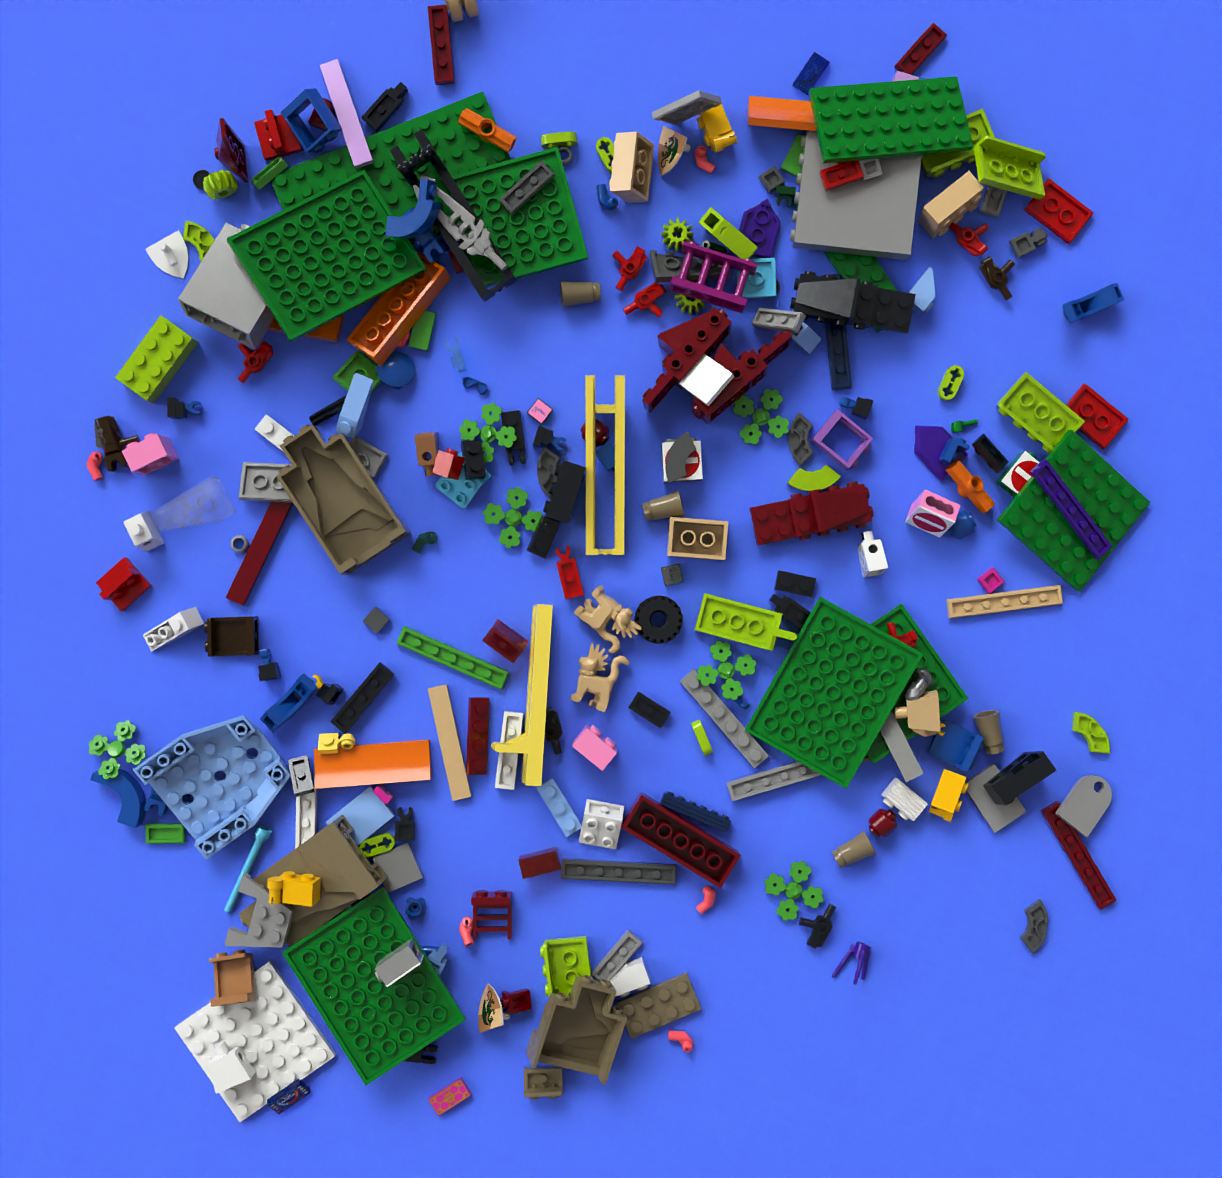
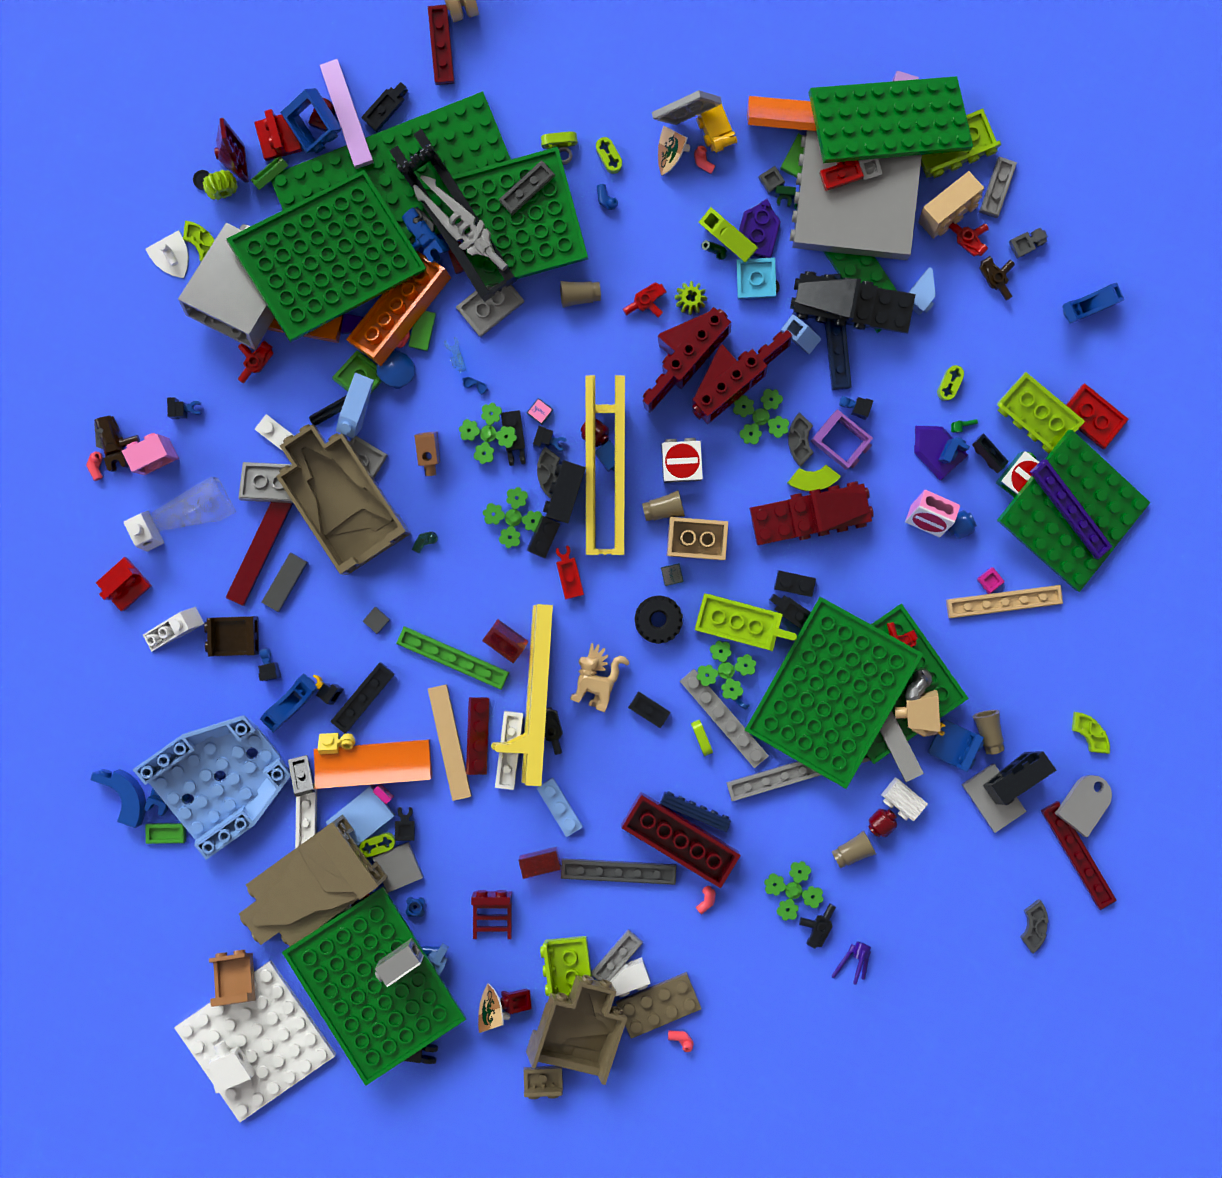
(117, 749): bright green plant -> none
(156, 359): lime brick -> none
(245, 543): light grey piece -> none
(261, 834): medium azure piece -> none
(268, 923): light grey wing -> none
(284, 582): none -> dark grey tile
(288, 1096): clear blue tile -> none
(294, 889): yellow hinge -> none
(350, 323): none -> dark purple tile
(422, 216): blue arch -> none
(448, 464): brick -> none
(449, 1096): dark pink tile -> none
(461, 490): medium azure bracket -> none
(465, 930): coral arm -> none
(474, 461): black plate -> none
(477, 124): orange piece -> none
(485, 315): none -> light grey tile
(595, 747): bright pink brick -> none
(599, 617): tan animal -> none
(601, 824): white bracket -> none
(631, 167): tan brick -> none
(631, 267): red piece -> none
(669, 265): dark grey wing -> none
(677, 227): lime gear -> none
(677, 457): dark grey tile -> none
(706, 379): white tile -> none
(717, 295): magenta fence -> none
(778, 320): light grey tile -> none
(811, 73): clear blue tile -> none
(871, 563): white torso -> none
(921, 50): dark red tile -> none
(947, 795): yellow hinge -> none
(970, 486): orange piece -> none
(1009, 167): lime bracket -> none
(1059, 212): red tile -> none

